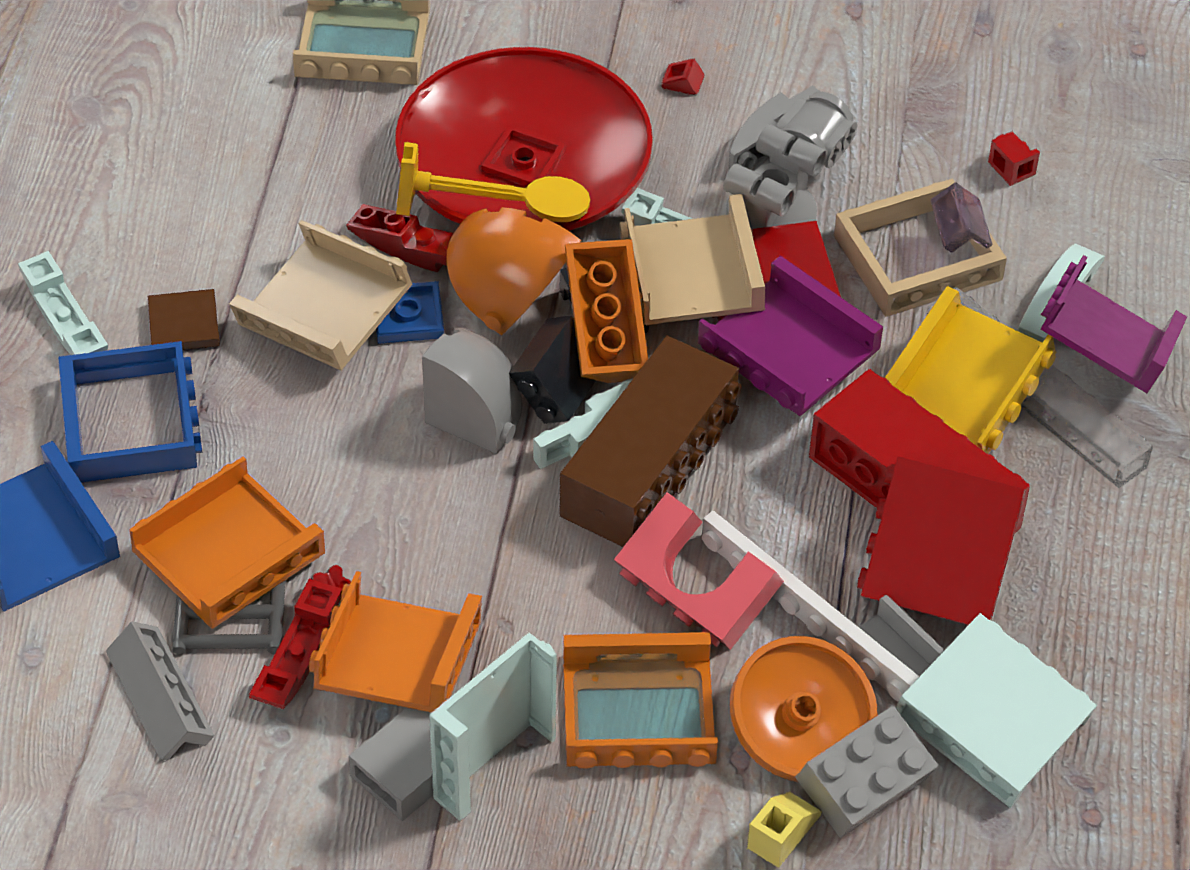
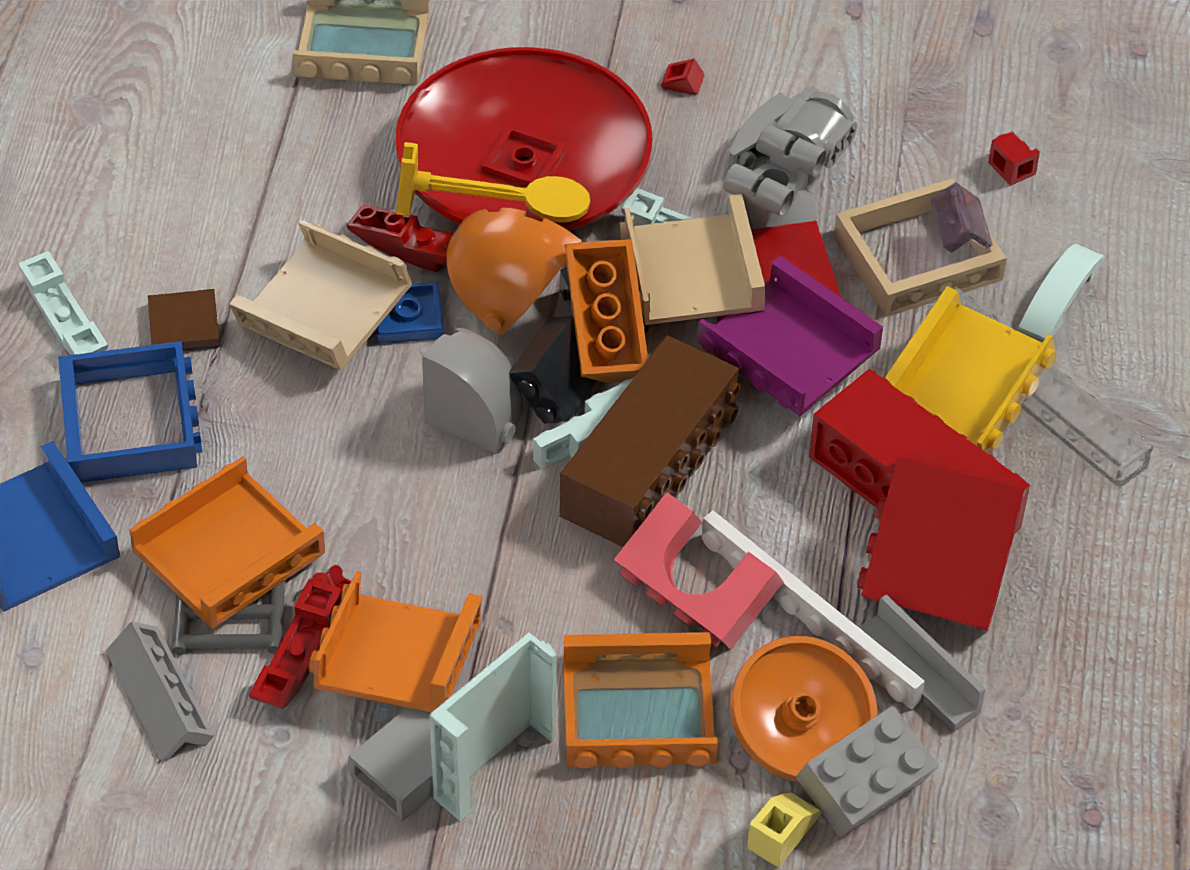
(994, 709): light aqua panel -> none
(1109, 331): magenta panel -> none

